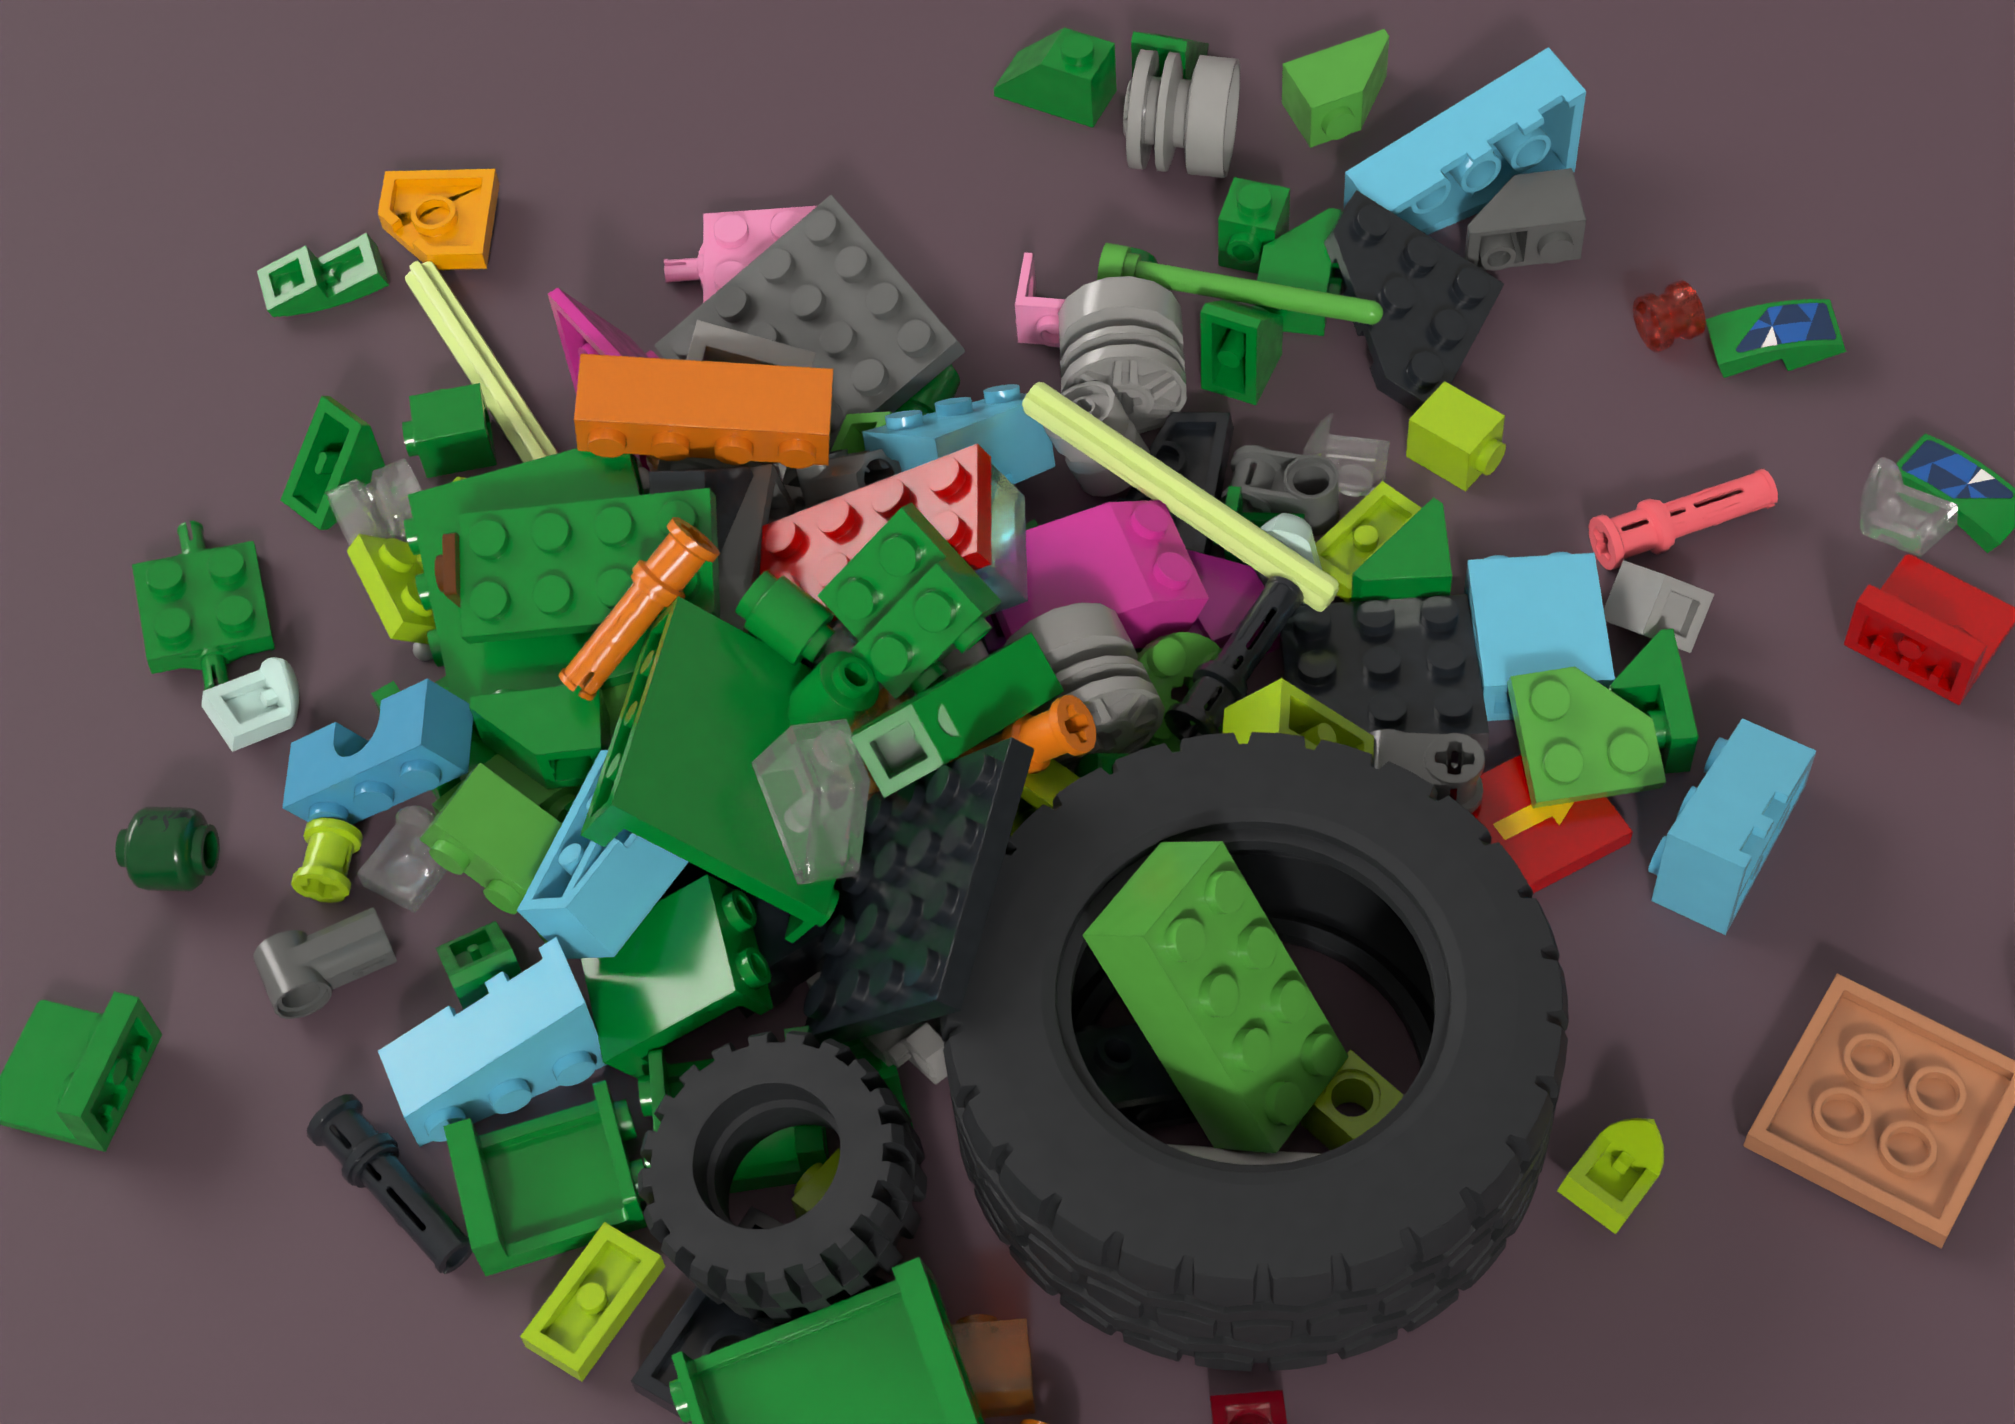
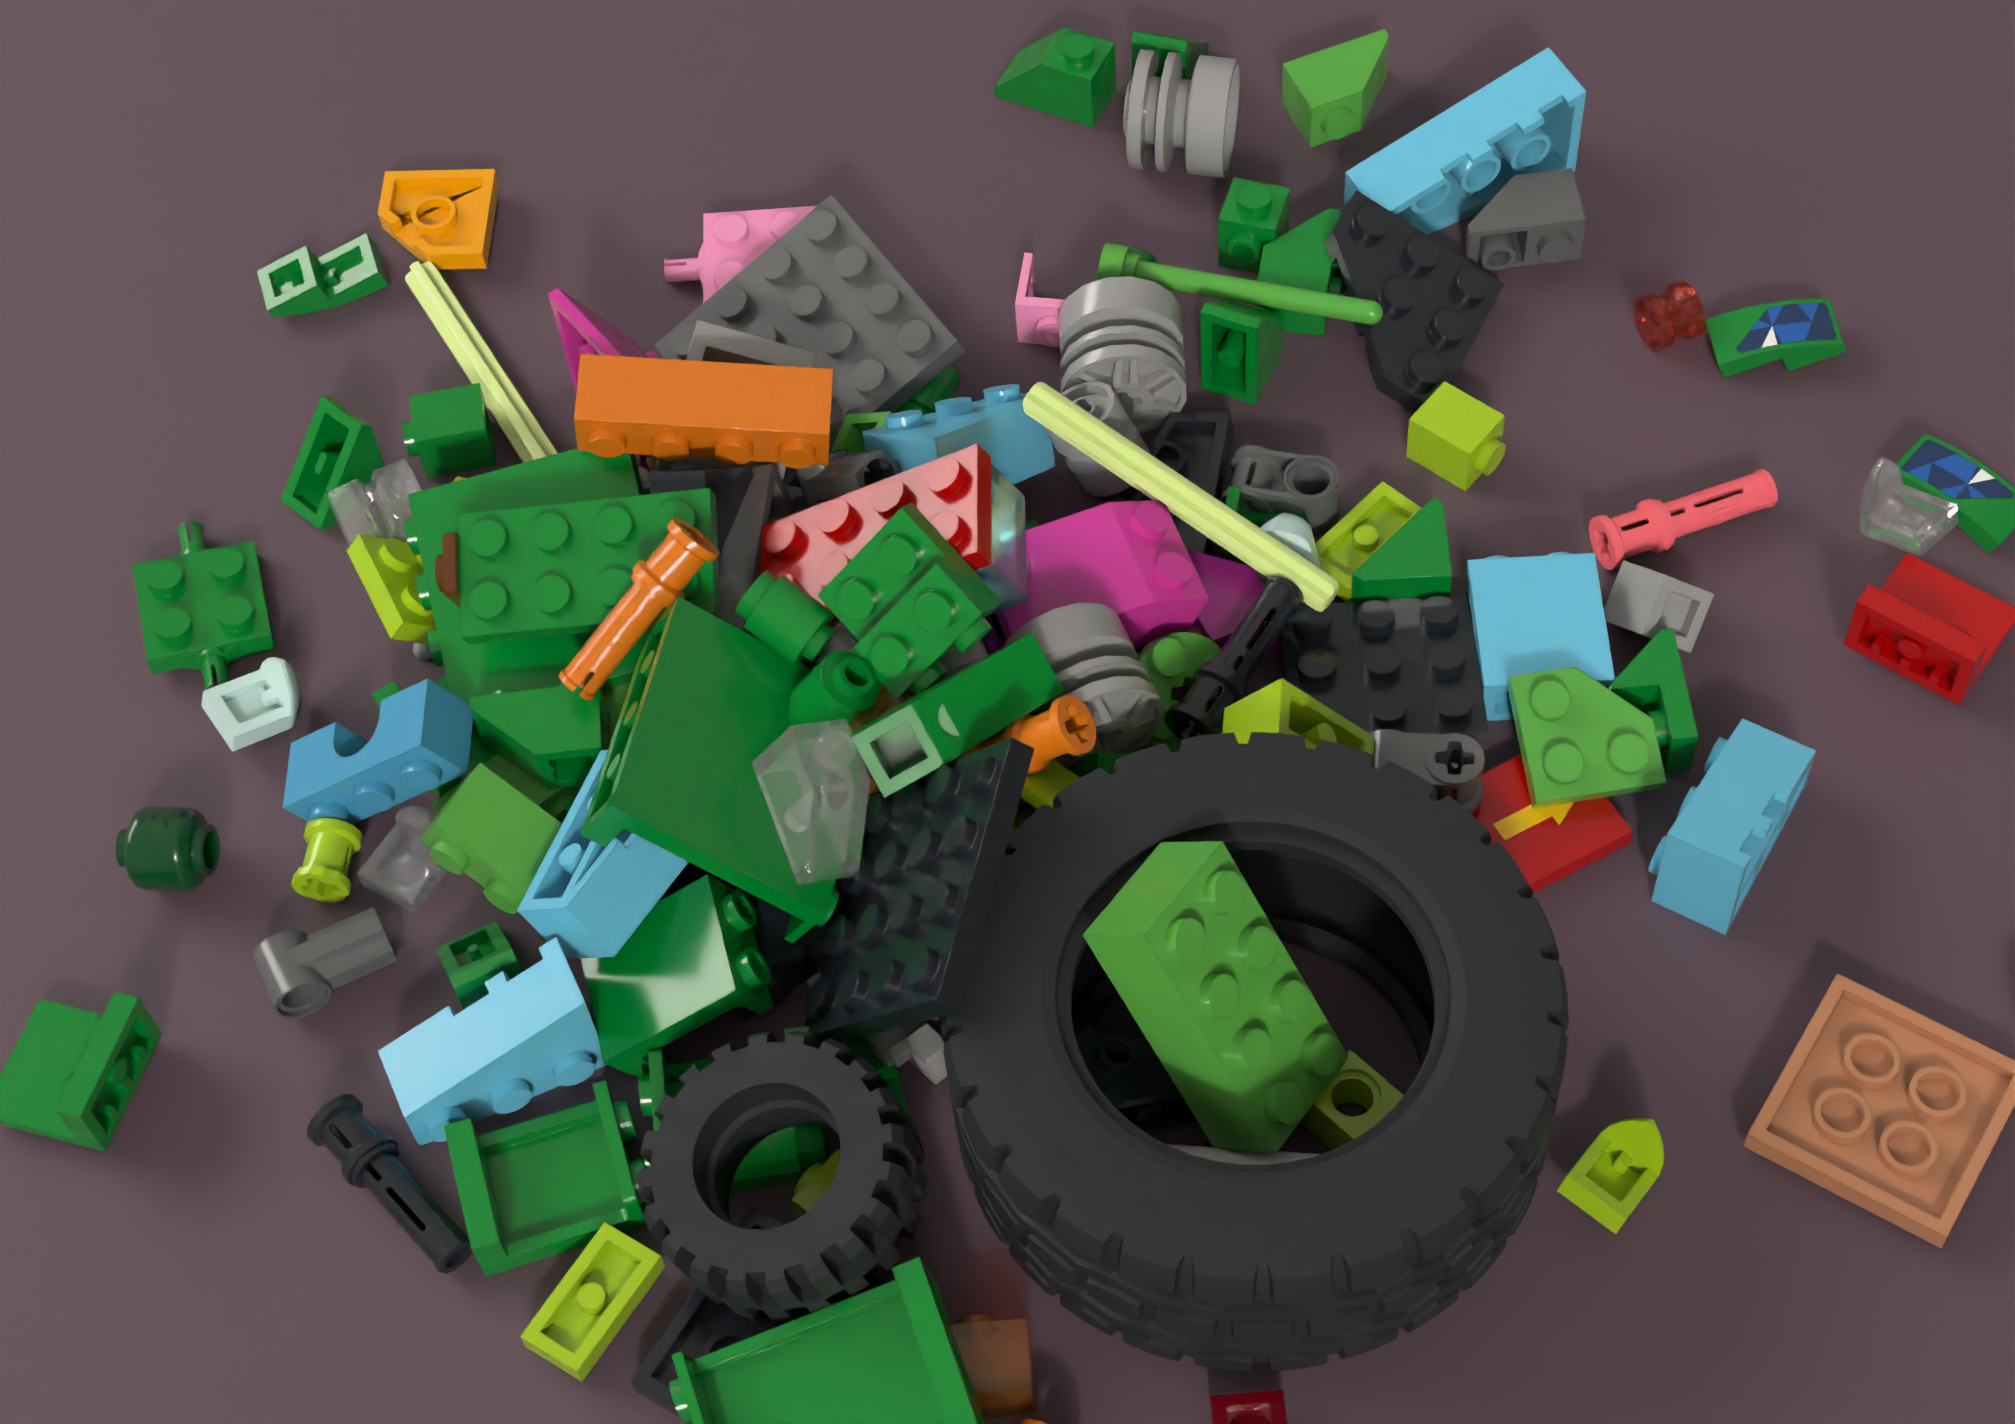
(1359, 461): clear plate -> none

